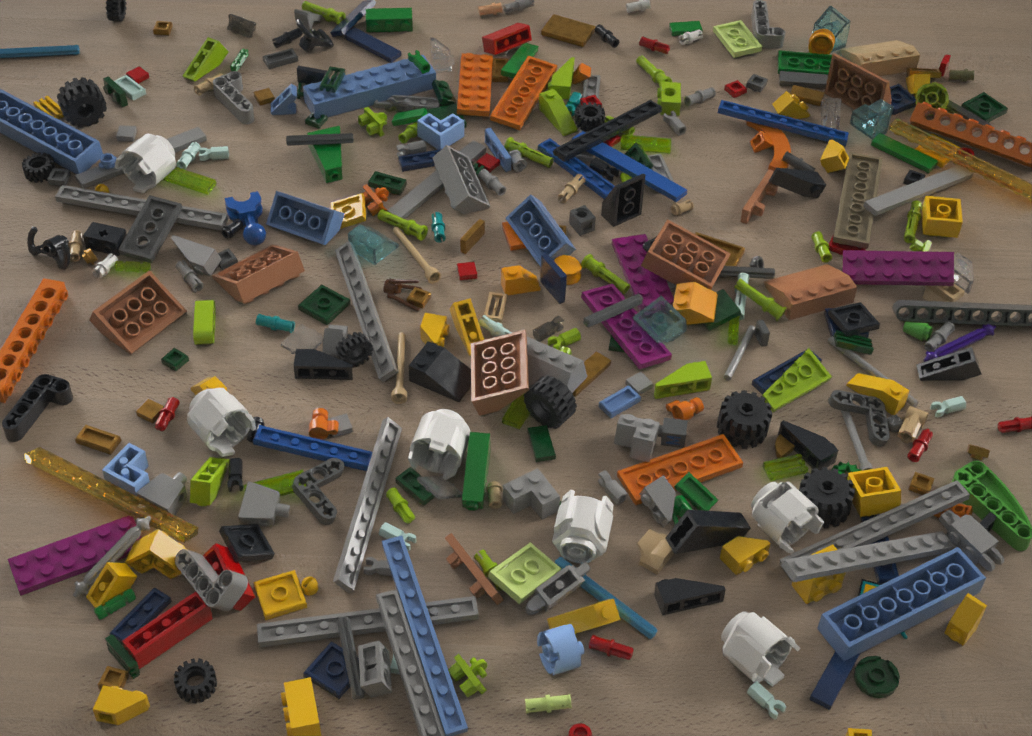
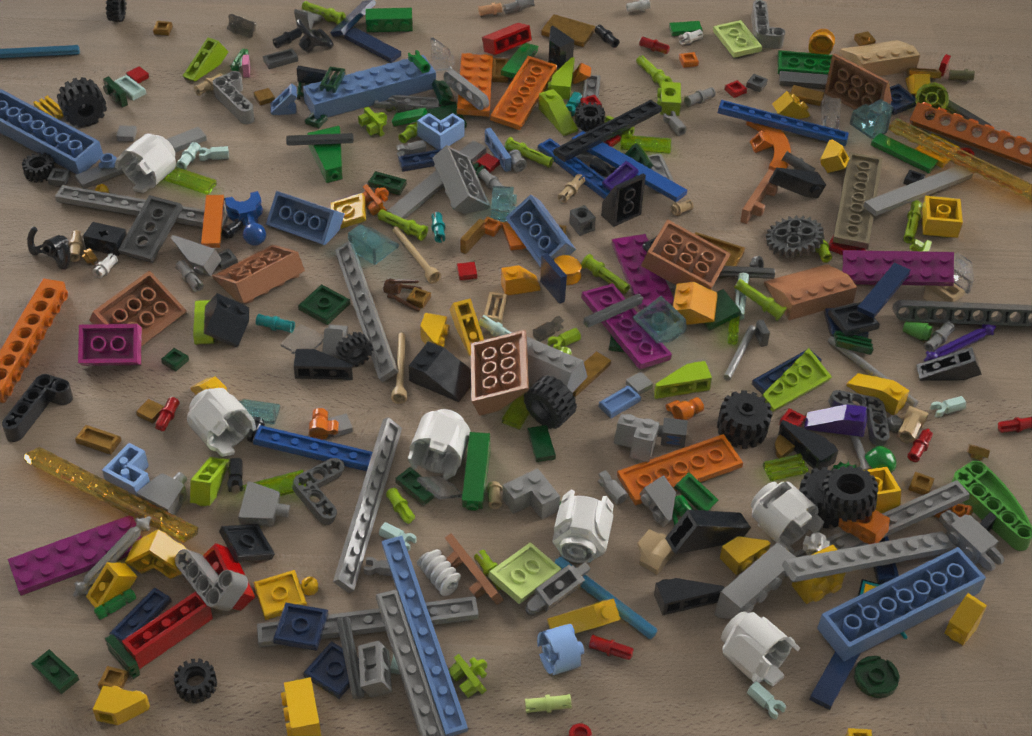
(55, 671): none -> dark green plate
(109, 344): none -> dark pink brick
(132, 266): clear neon green axle -> none
(213, 221): none -> orange tile
(225, 319): none -> black slope
(246, 66): none -> bright pink tile
(265, 410): none -> clear light blue panel
(300, 626): none -> dark blue tile
(439, 572): none -> white piece
(466, 89): none -> light grey beam
(492, 226): none -> orange tile
(502, 202): none -> clear light blue brick
(560, 47): none -> black slope
(621, 174): none -> dark purple tile
(688, 59): none -> orange tile
(753, 583): none -> light grey slope
(793, 417): none -> red tile
(795, 236): none -> dark grey gear
(815, 543): none -> white gear
(837, 24): clear light blue slope -> none
(839, 420): none -> dark purple slope
(850, 506): none -> black tyre
(864, 38): none -> pearl gold plate
(870, 529): none -> orange brick
(881, 457): none -> green hair
(883, 290): none -> dark blue tile
(985, 107): dark green tile -> none

